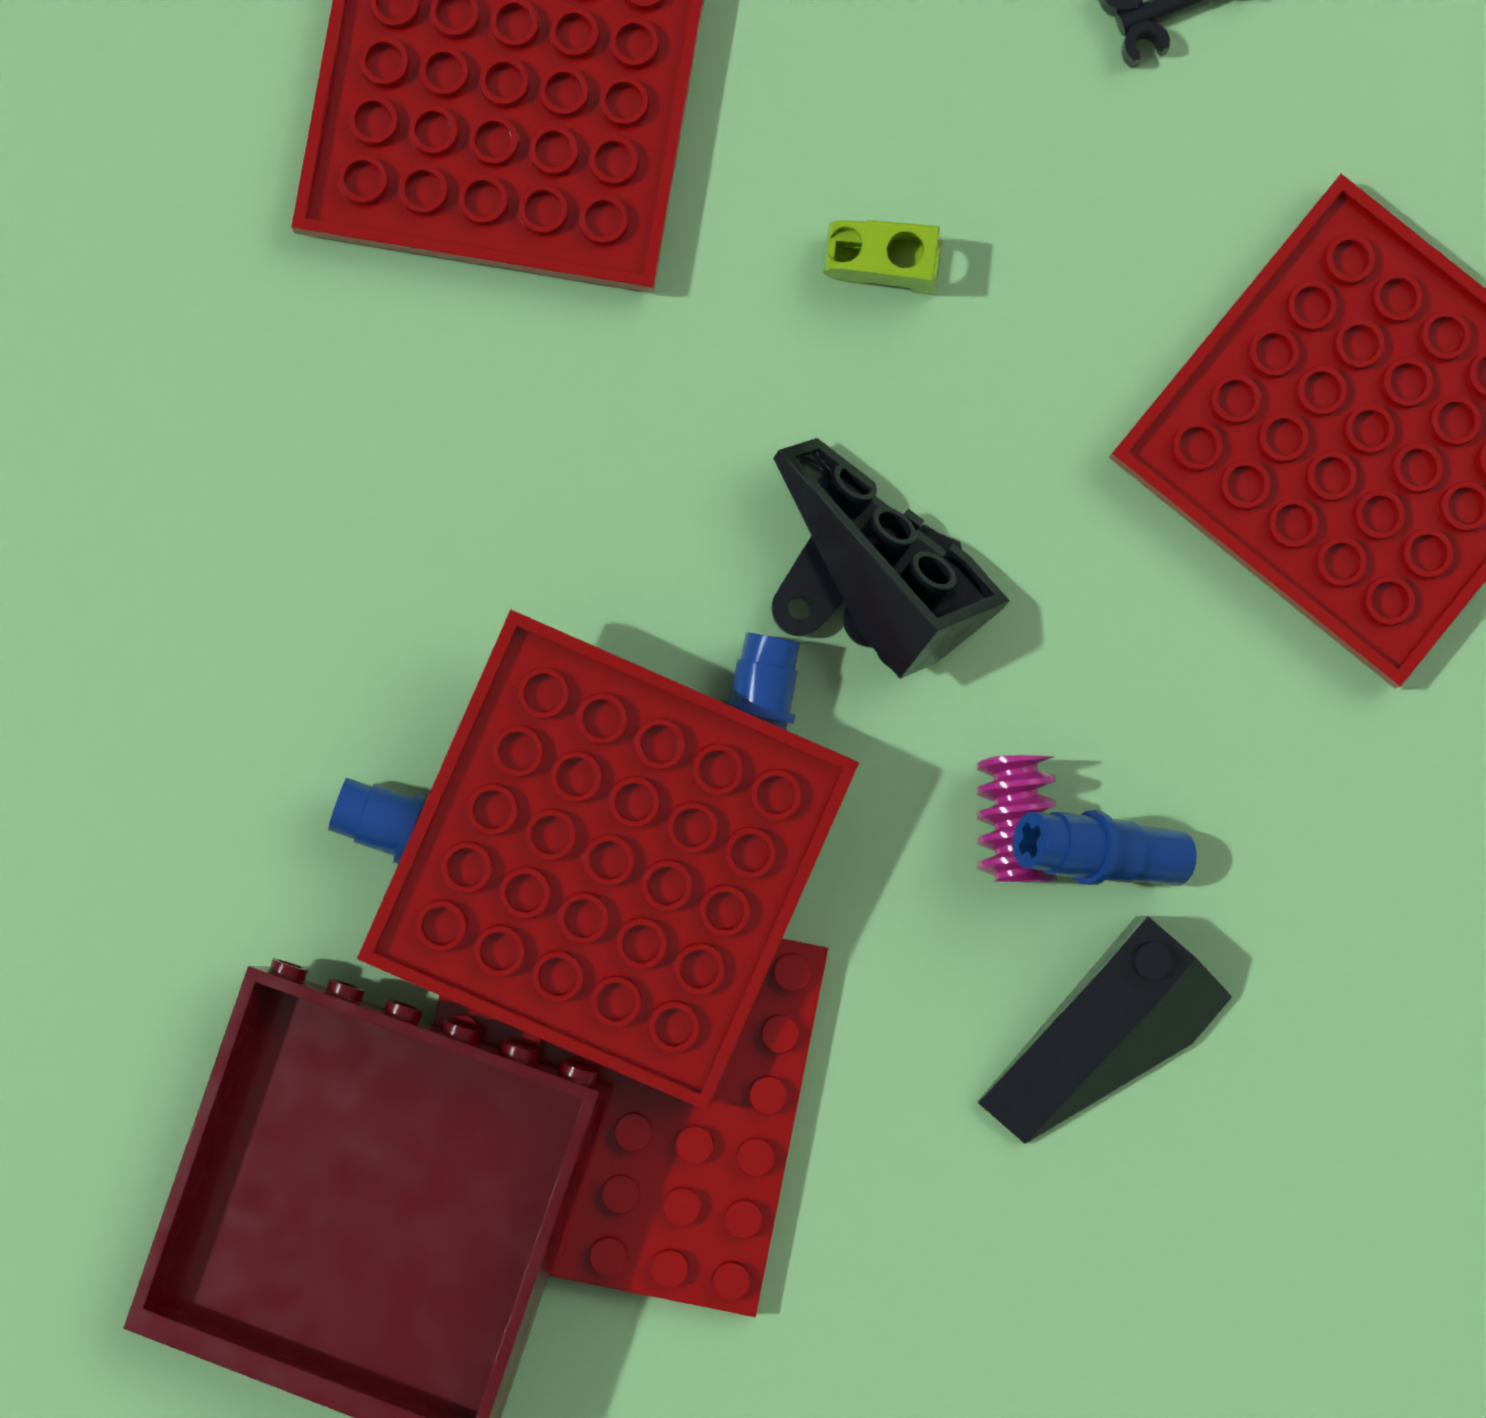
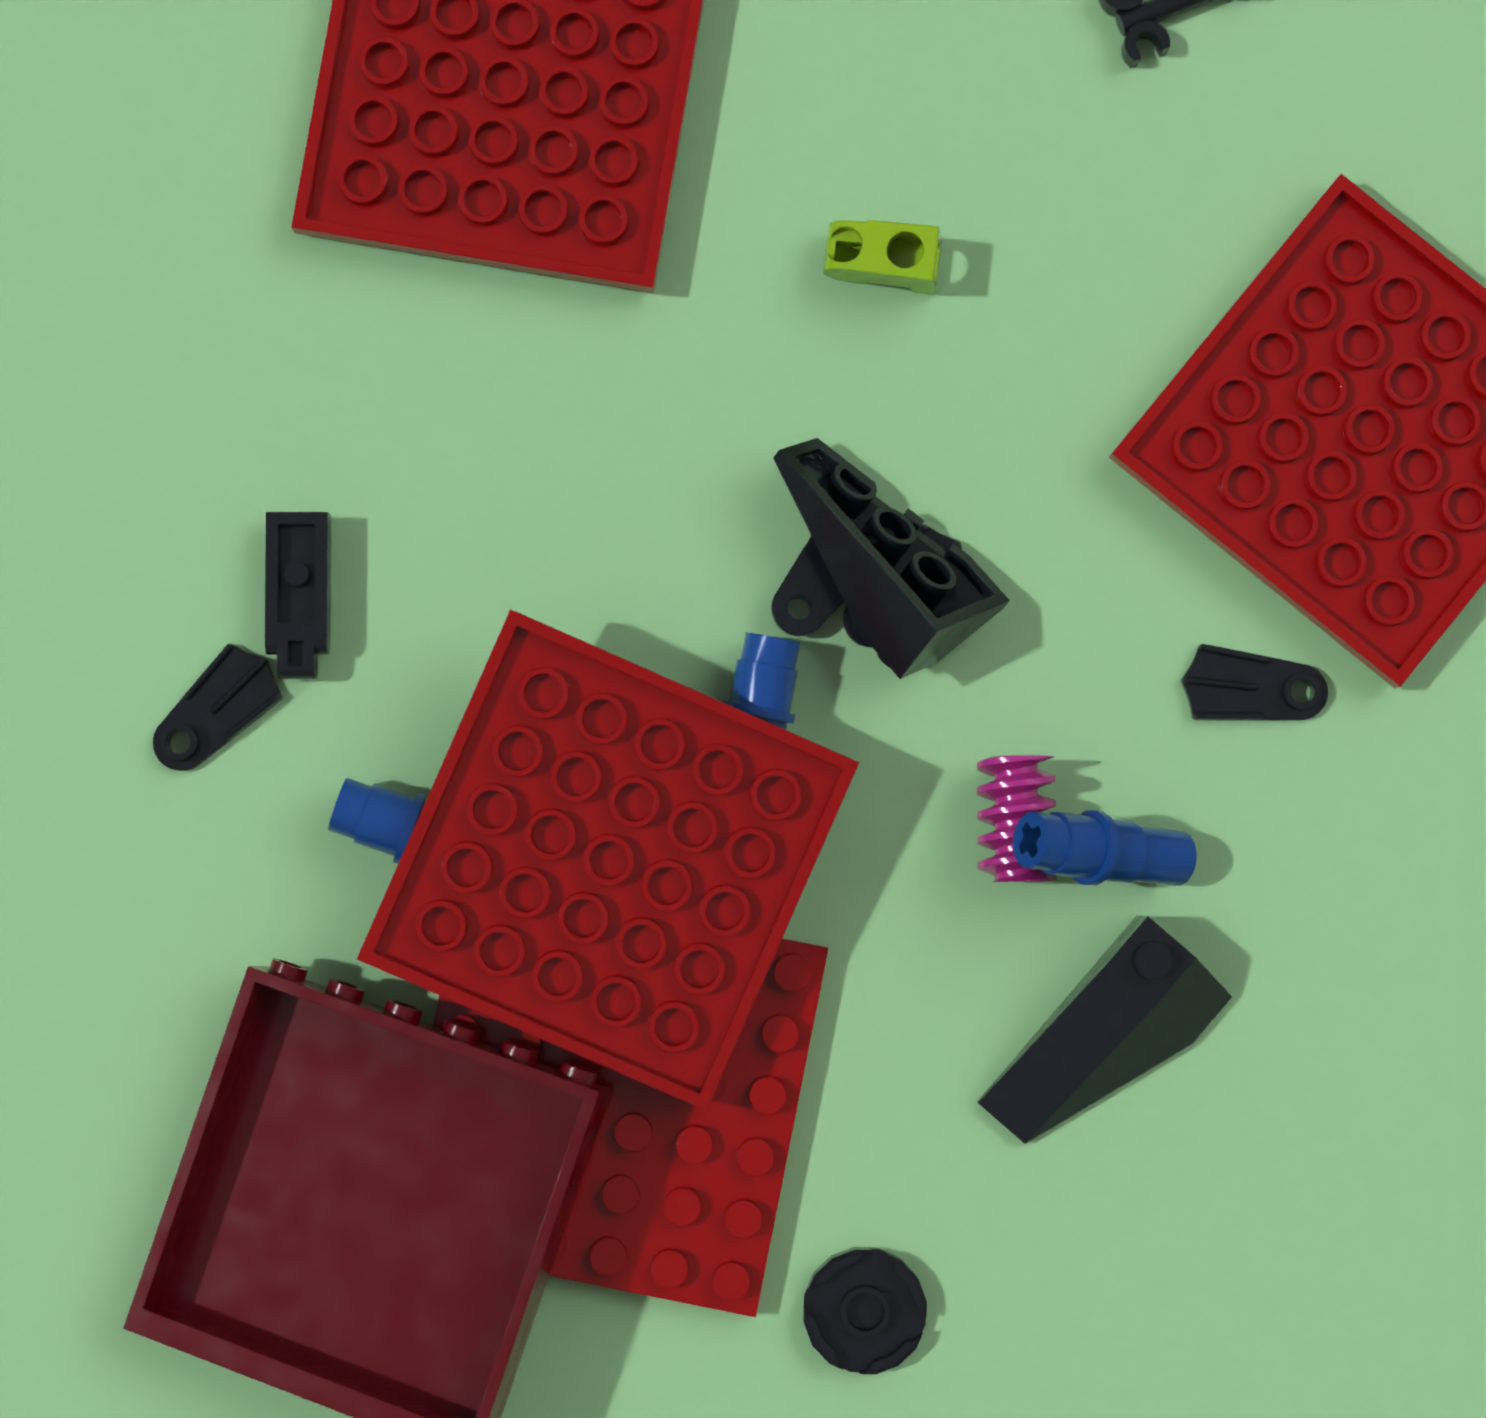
(217, 707): none -> black piece
(297, 591): none -> black hinge
(864, 1310): none -> black tile
(1249, 687): none -> black piece

